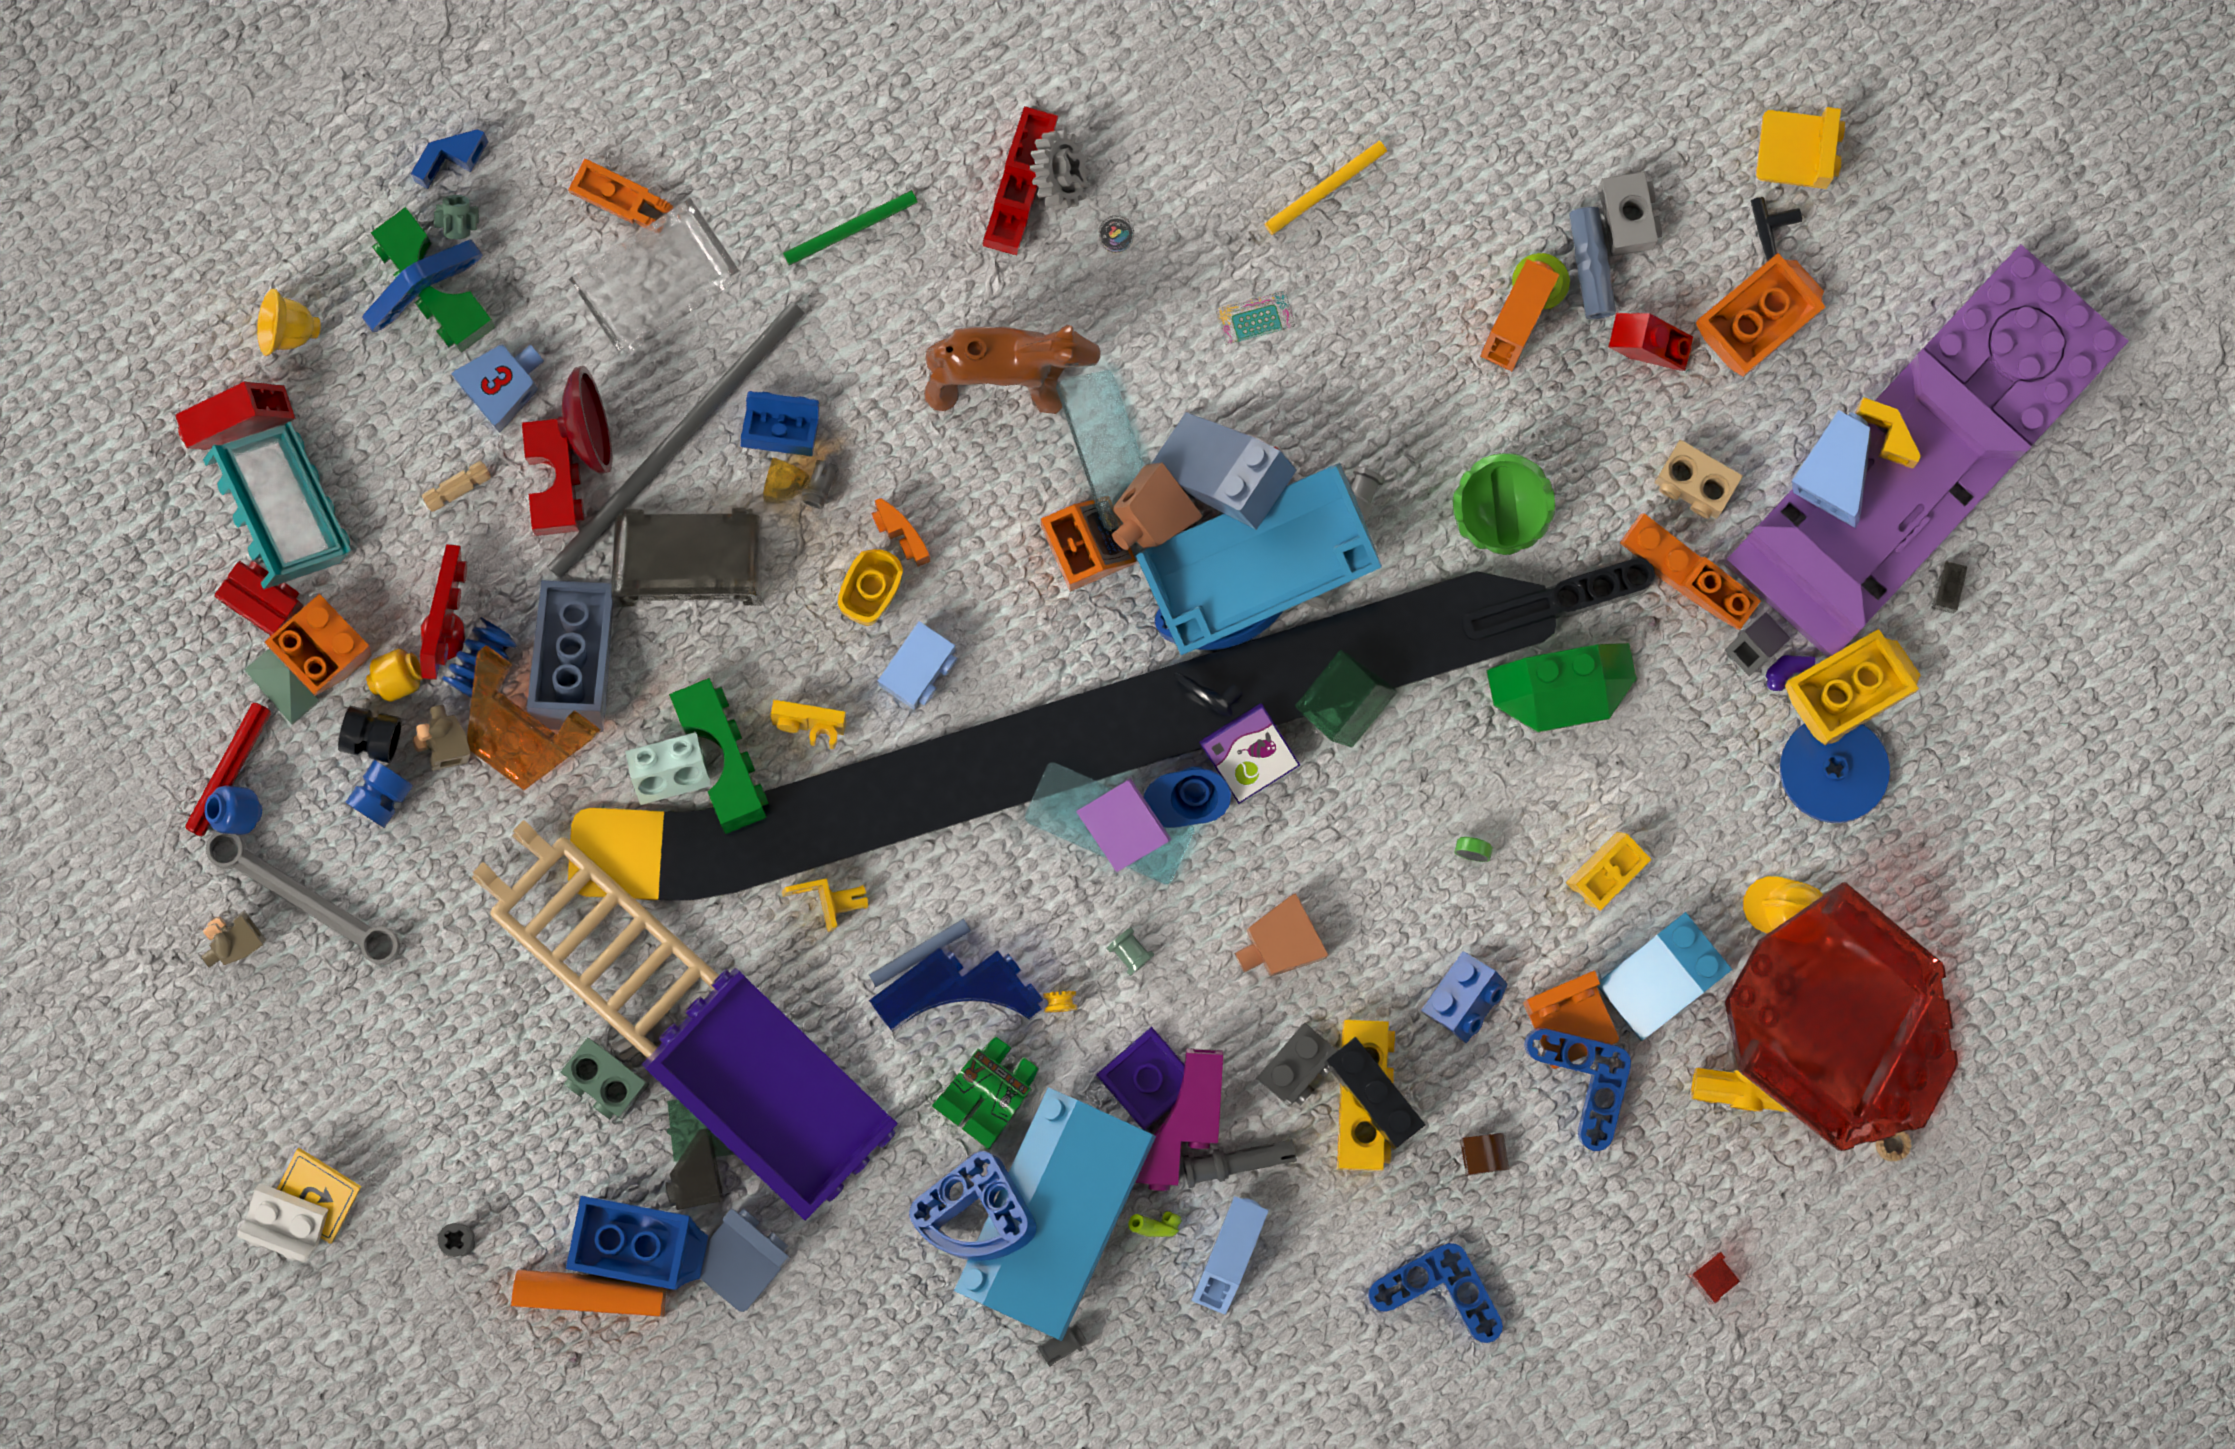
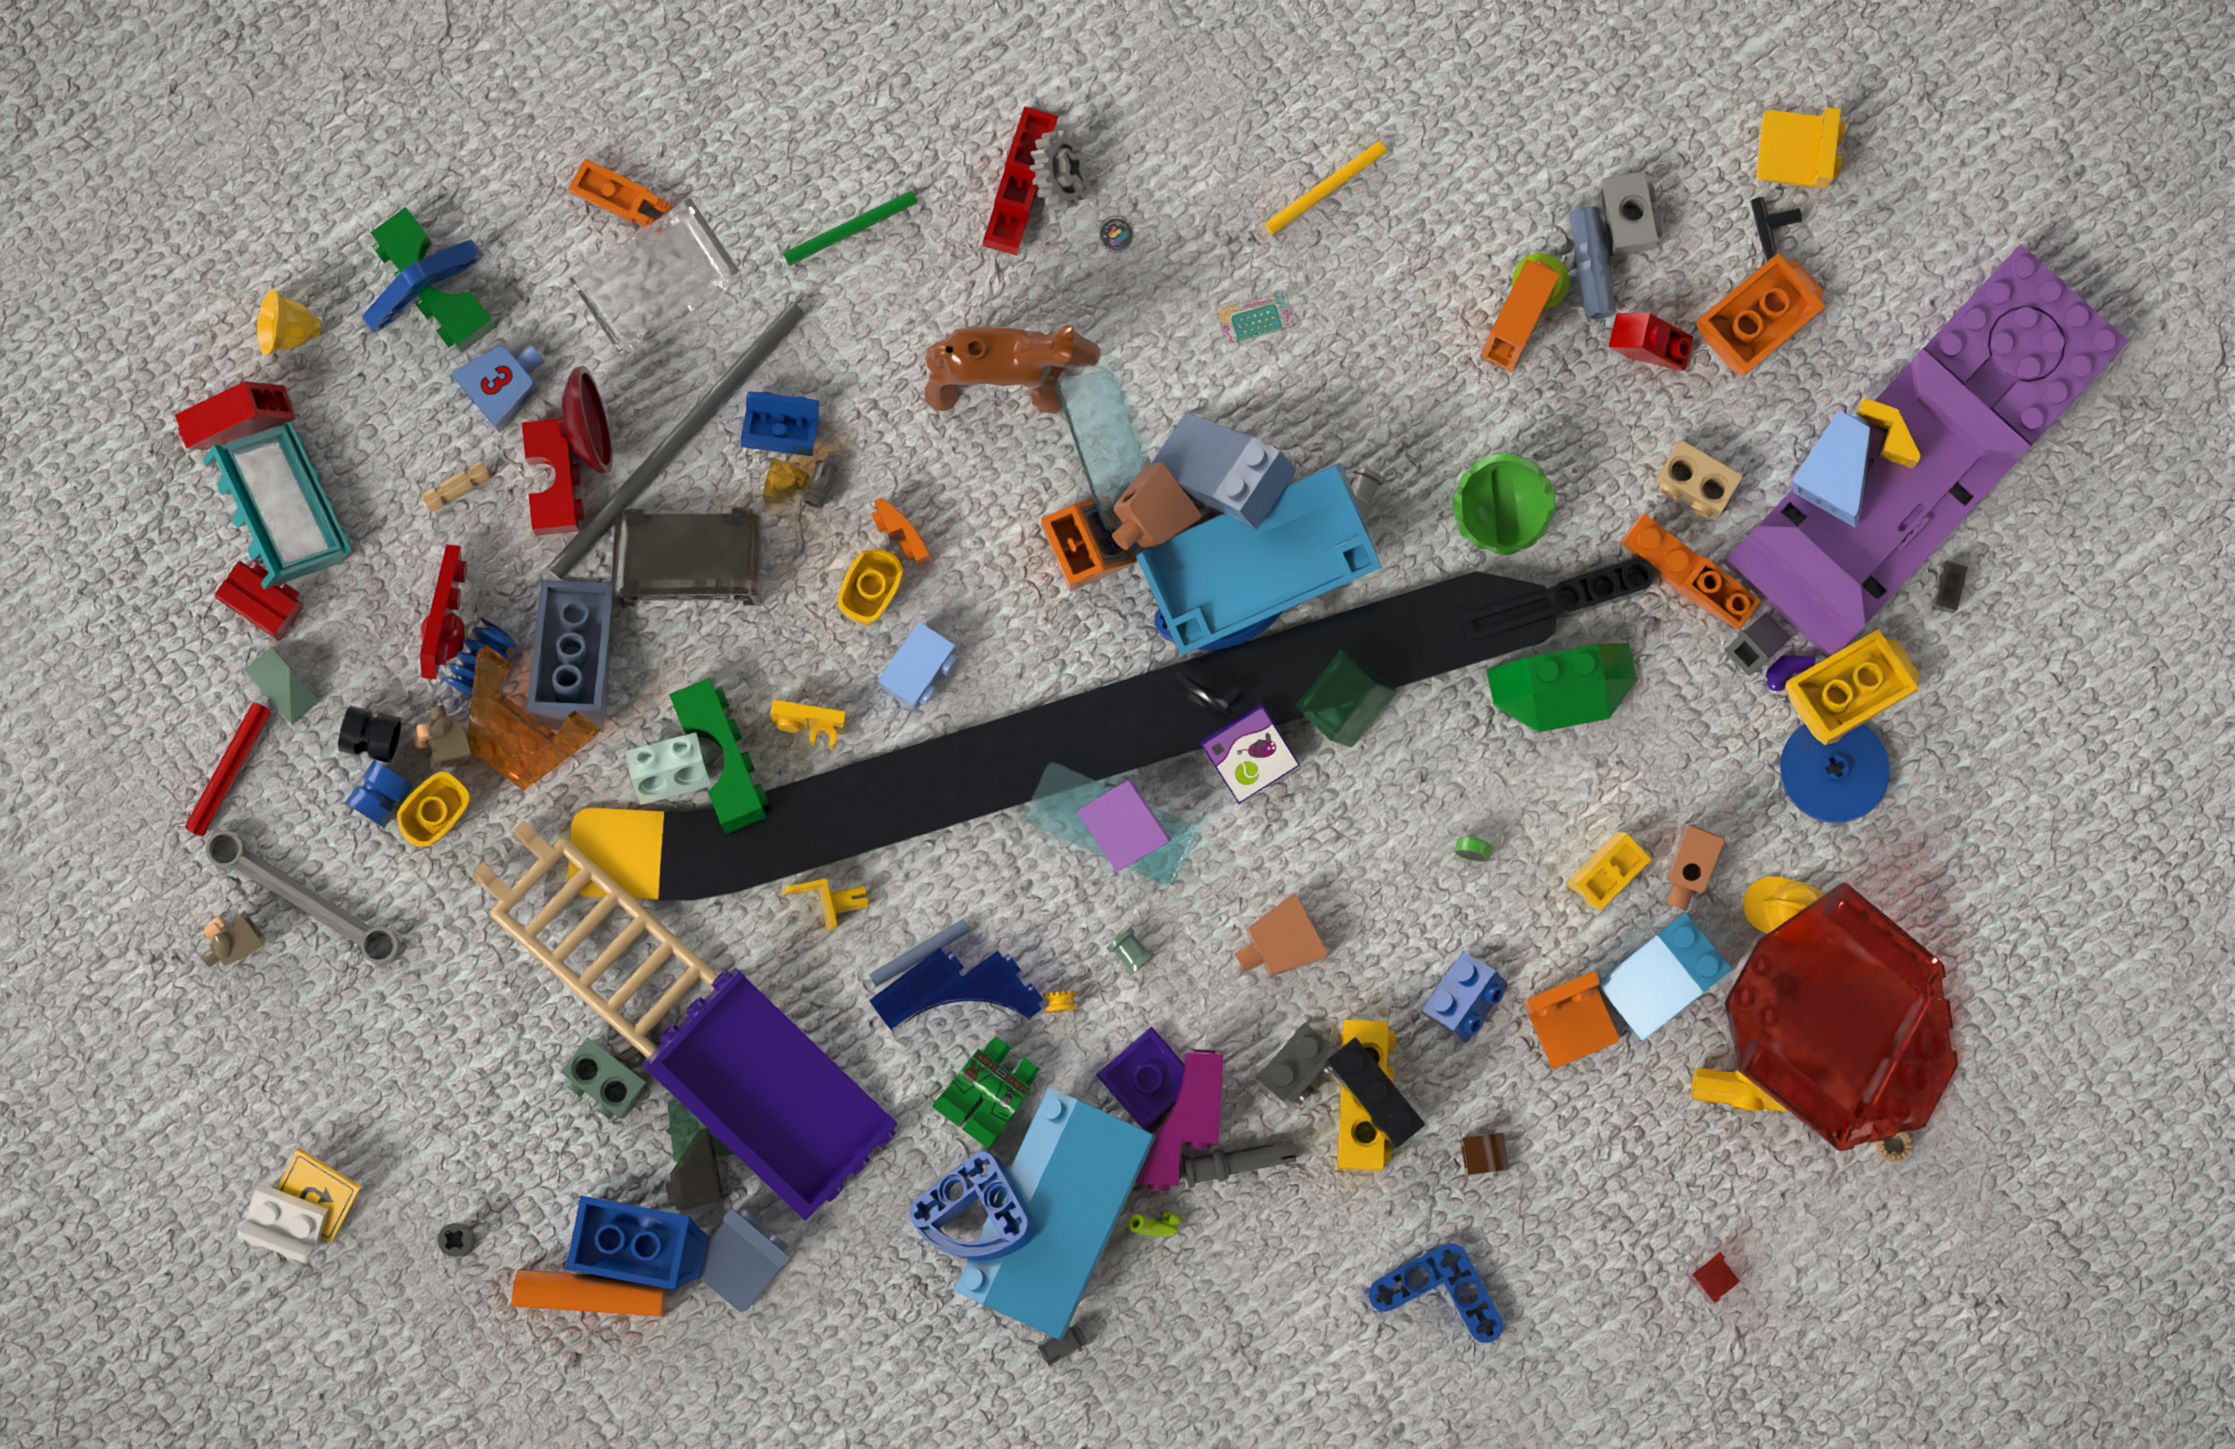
(233, 810): blue head -> none
(319, 646): orange slope -> none
(394, 675): yellow head -> none
(433, 809): none -> yellow piece
(456, 217): sand green gear -> none
(460, 149): blue slope -> none
(1188, 797): blue piece -> none
(1230, 1255): light blue slope -> none
(1599, 1079): blue beam -> none
(1693, 847): none -> nougat torso

